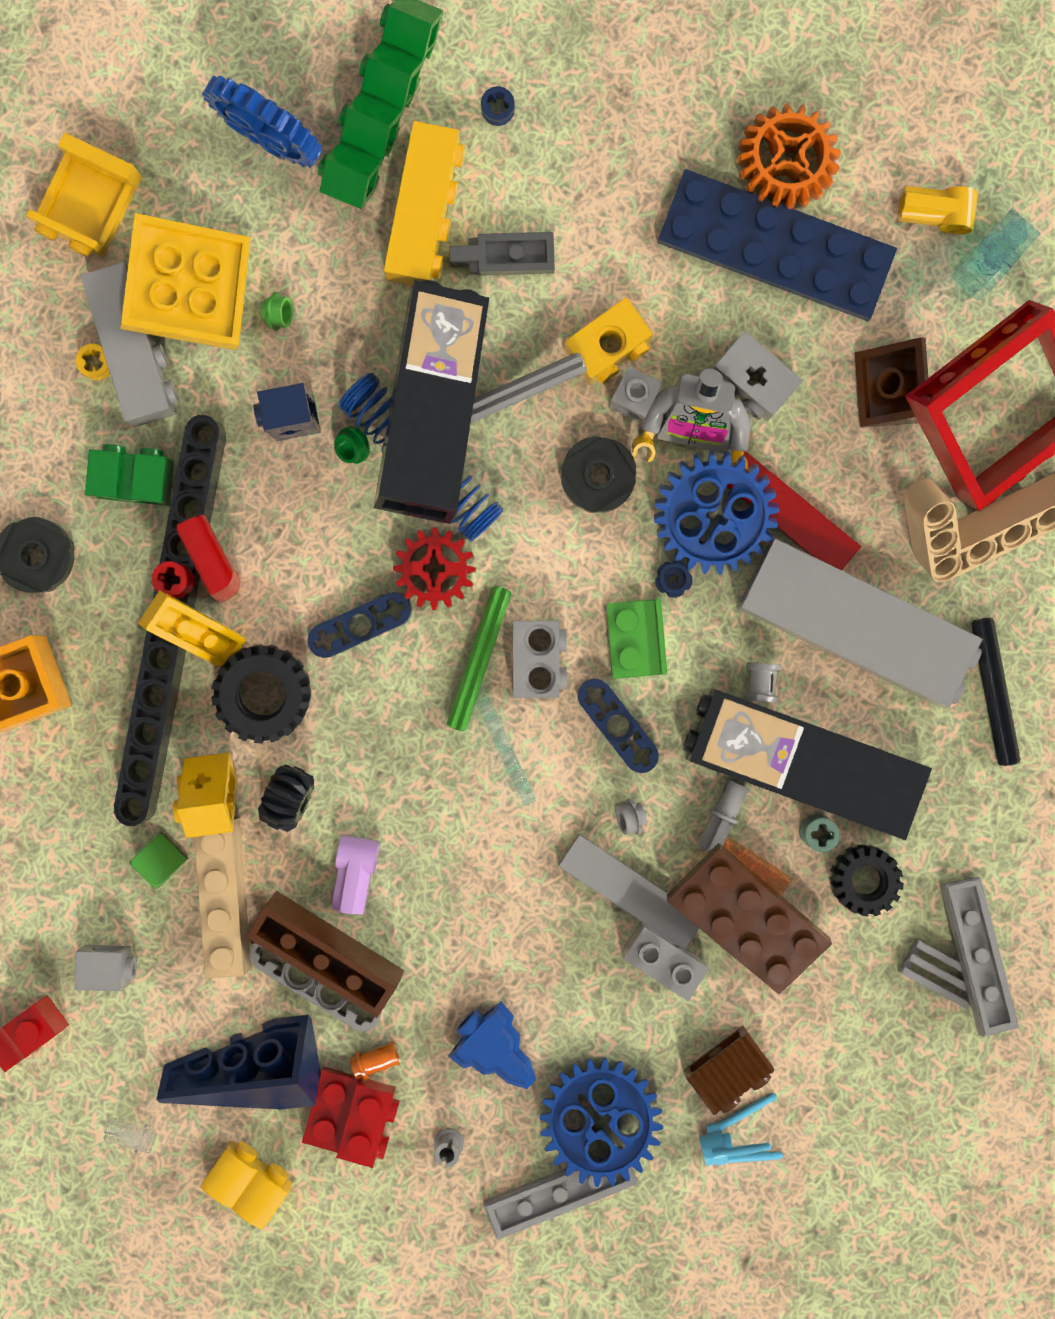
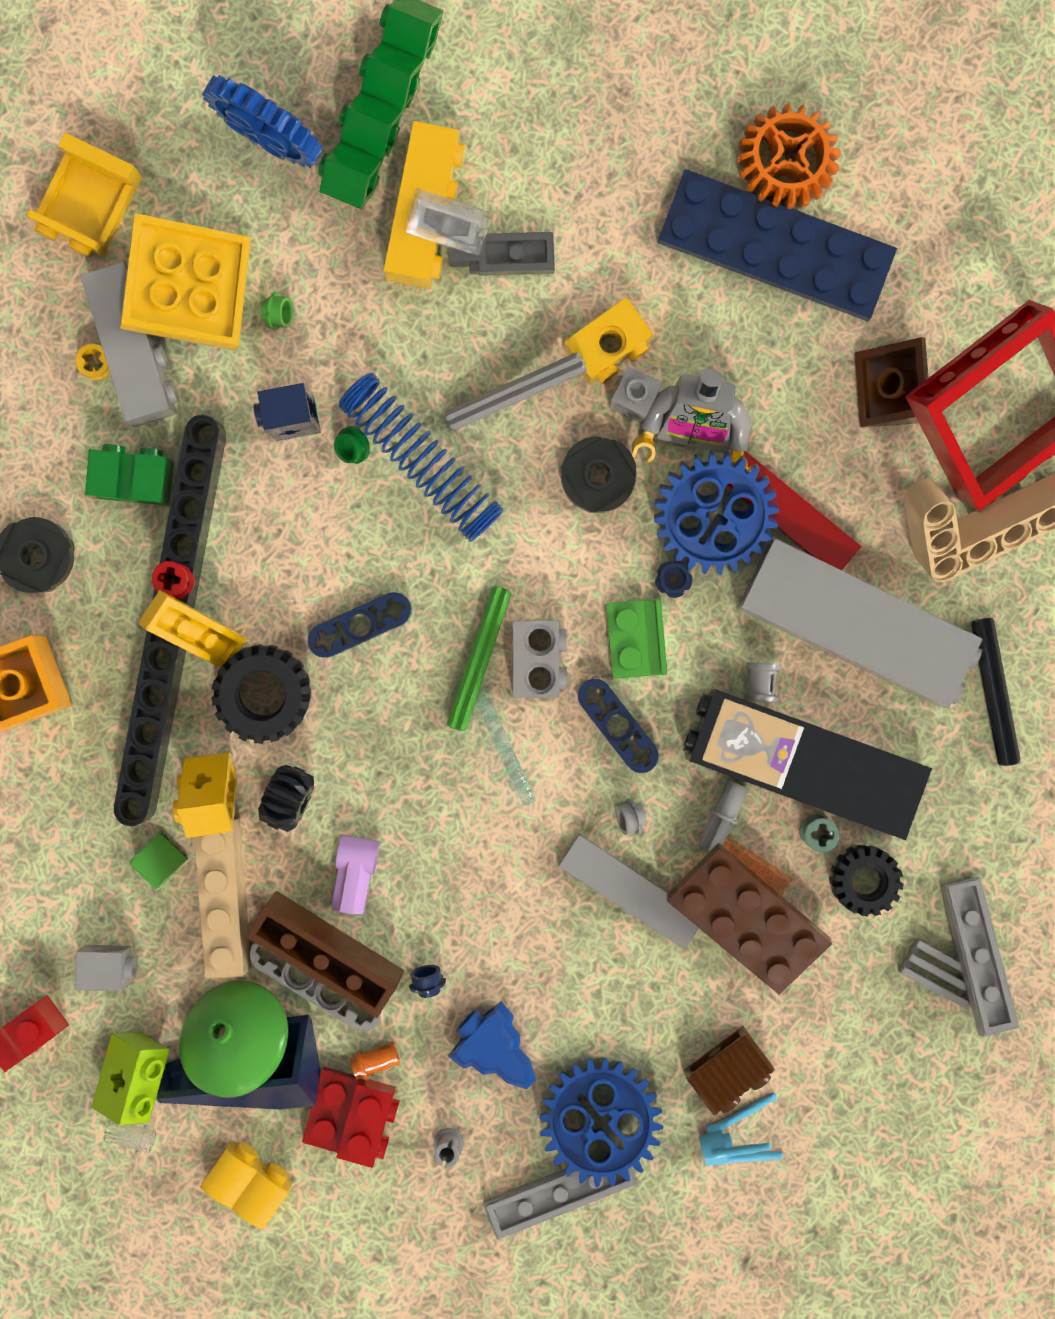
(130, 1078): none -> lime brick
(209, 558): red brick -> none
(248, 1049): none -> bright green dish
(417, 569): red gear -> none
(427, 981): none -> dark blue plate
(432, 402): black brick -> none
(448, 222): none -> clear slope
(509, 103): dark blue bush -> none
(664, 960): light grey brick -> none
(776, 379): light grey brick -> none
(946, 208): yellow piece -> none
(995, 255): clear light blue brick -> none

